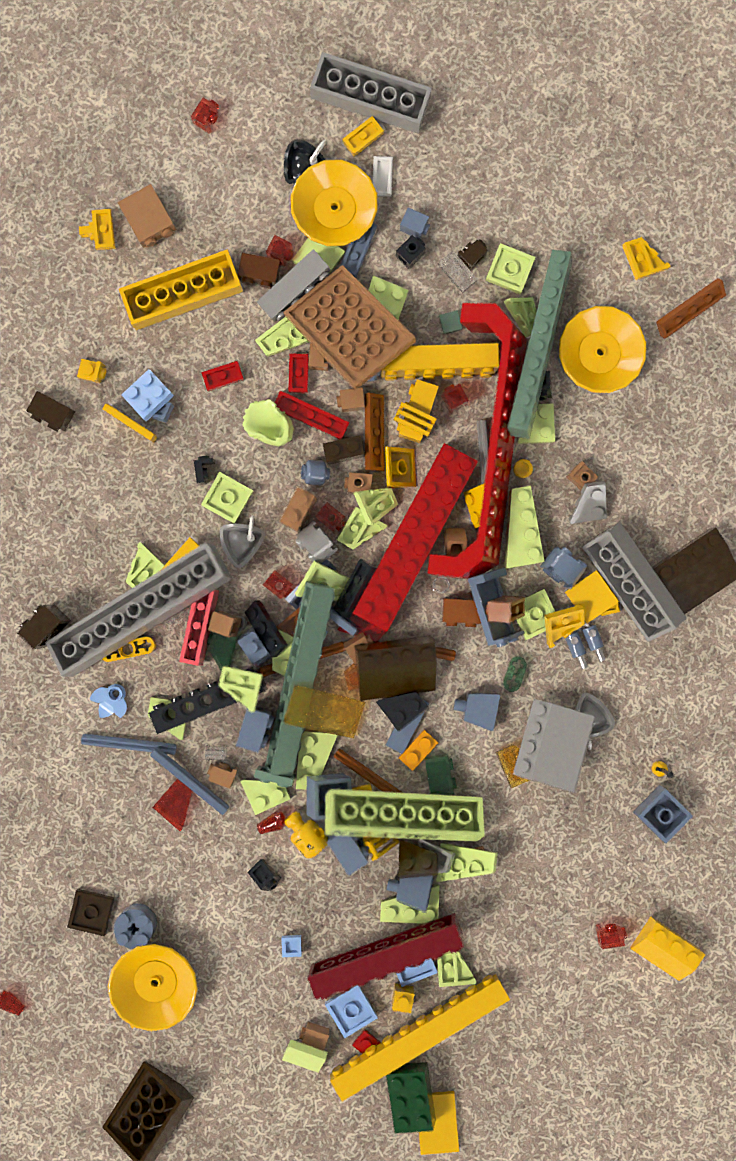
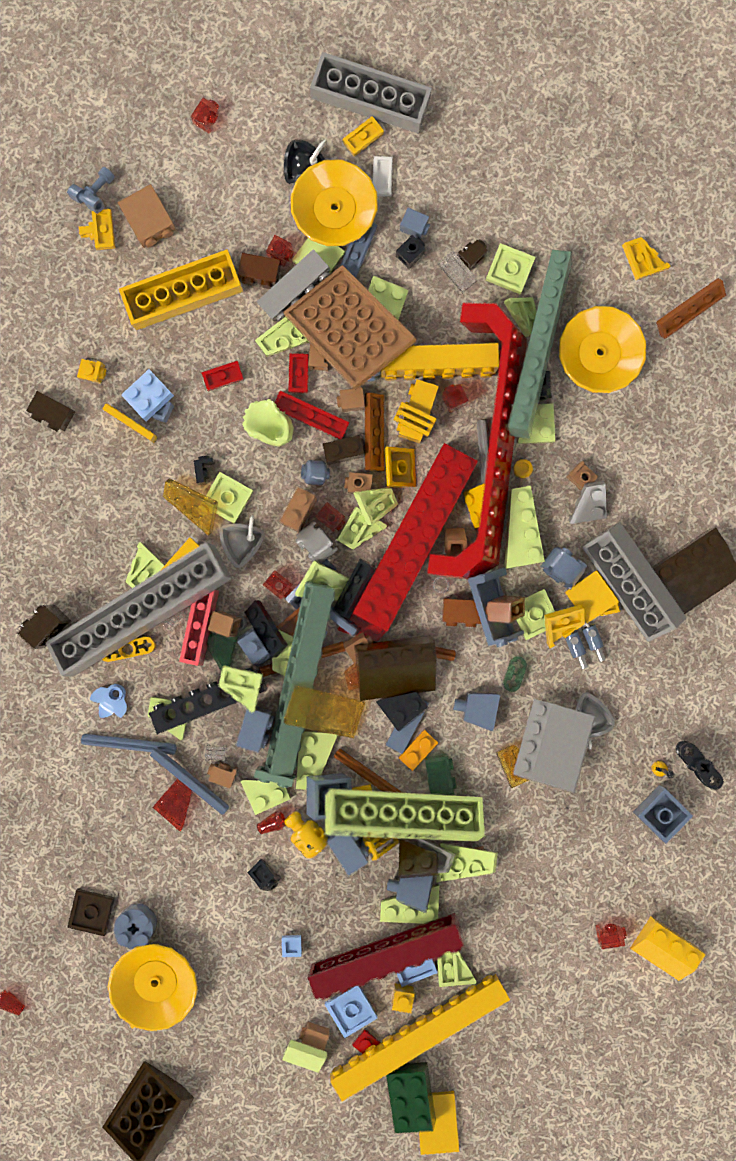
(88, 194): none -> sand blue bar
(192, 504): none -> clear yellow wing
(450, 322): sand green tile -> none
(702, 767): none -> black axle

